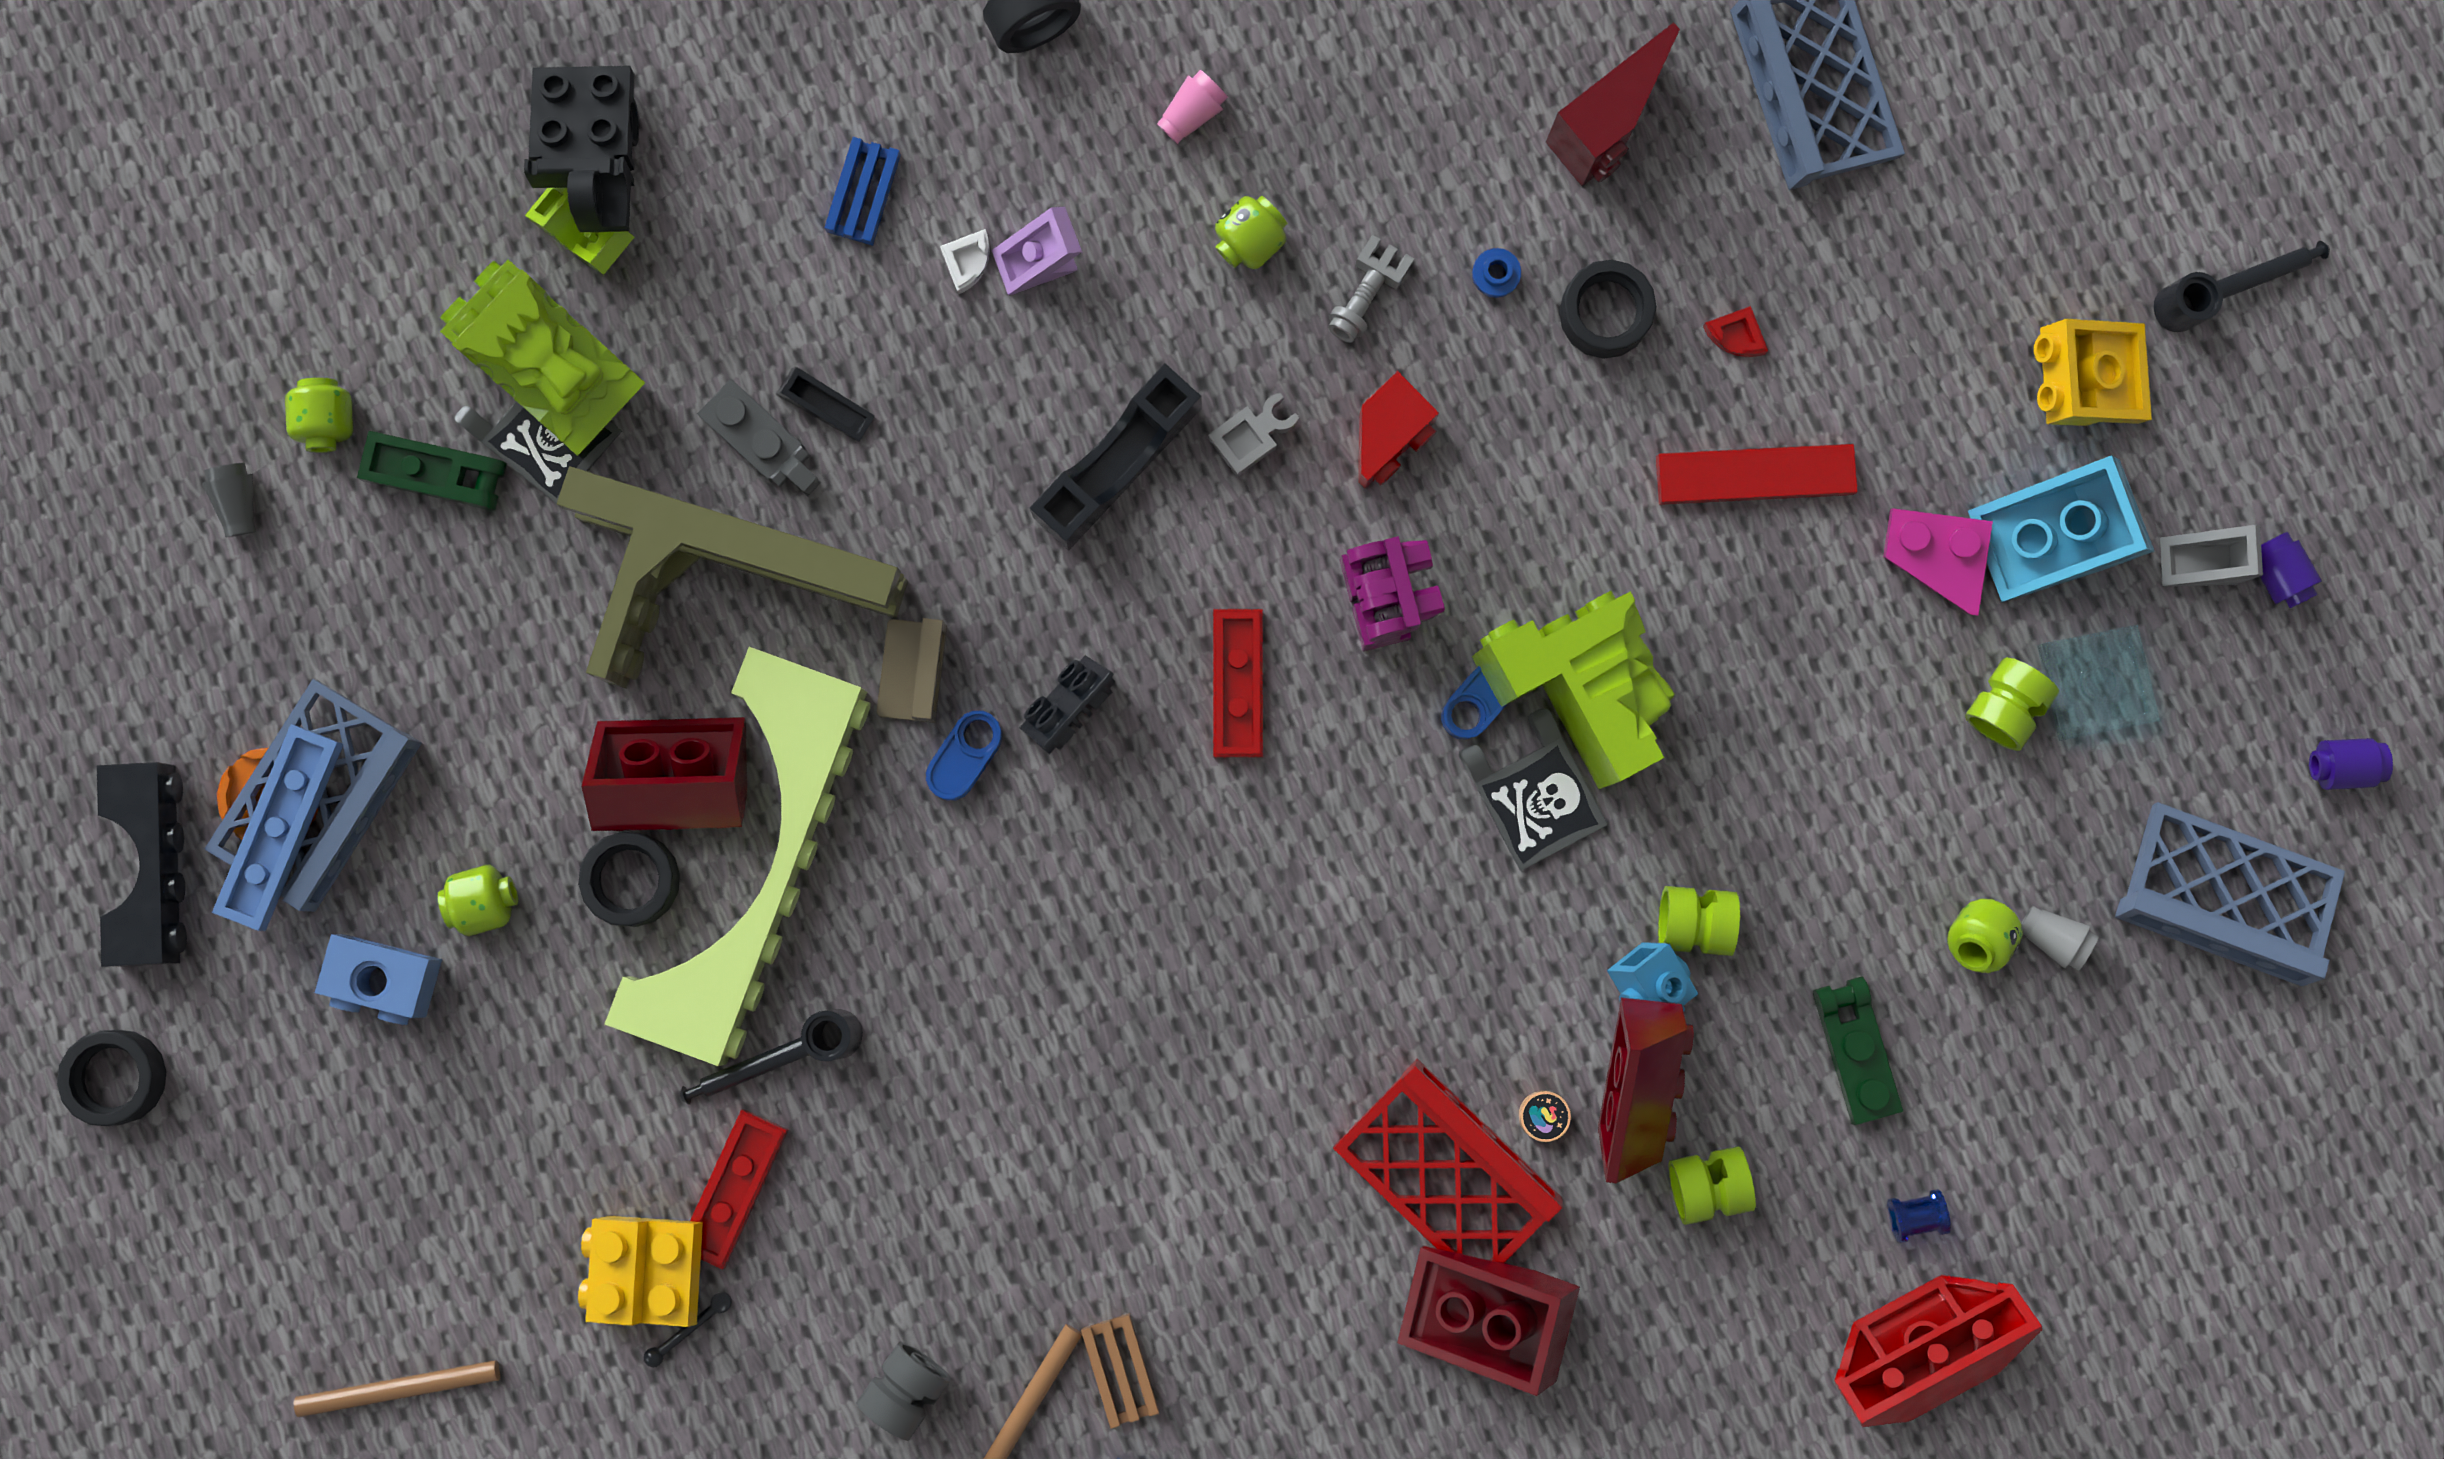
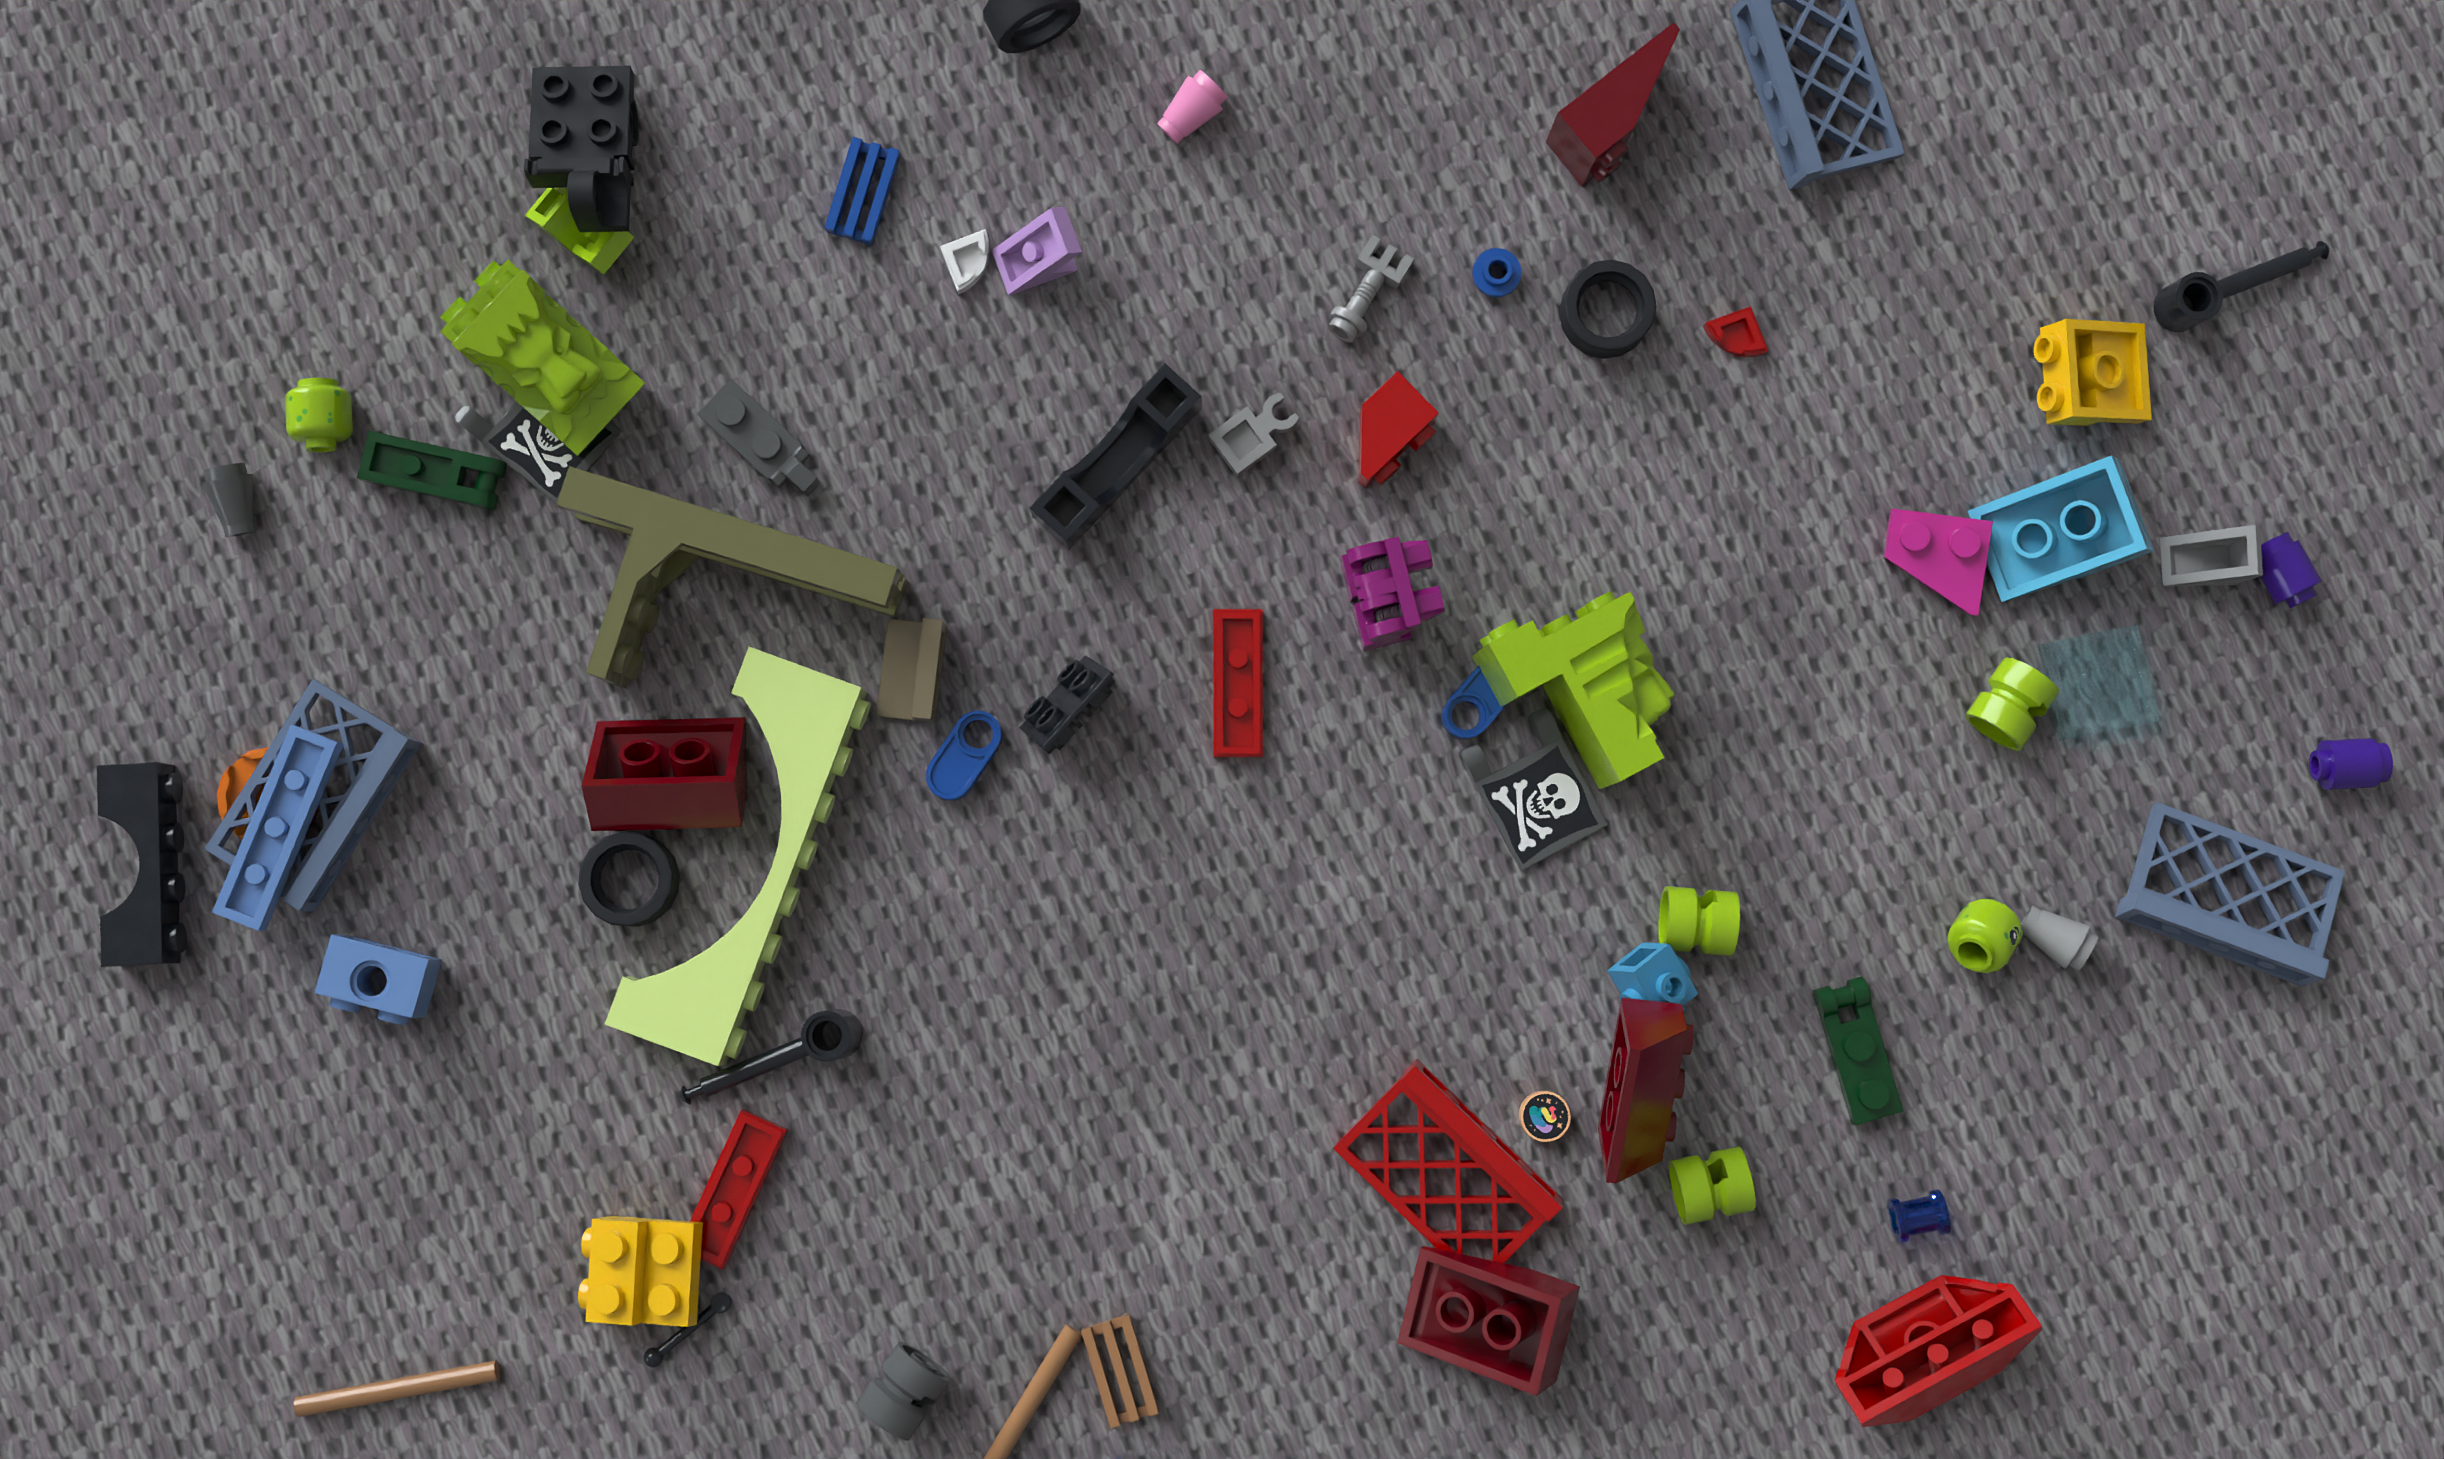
(73, 1069): black tyre -> none
(477, 900): lime head -> none
(825, 403): black piece -> none
(1250, 232): lime head -> none
(1756, 474): red tile -> none

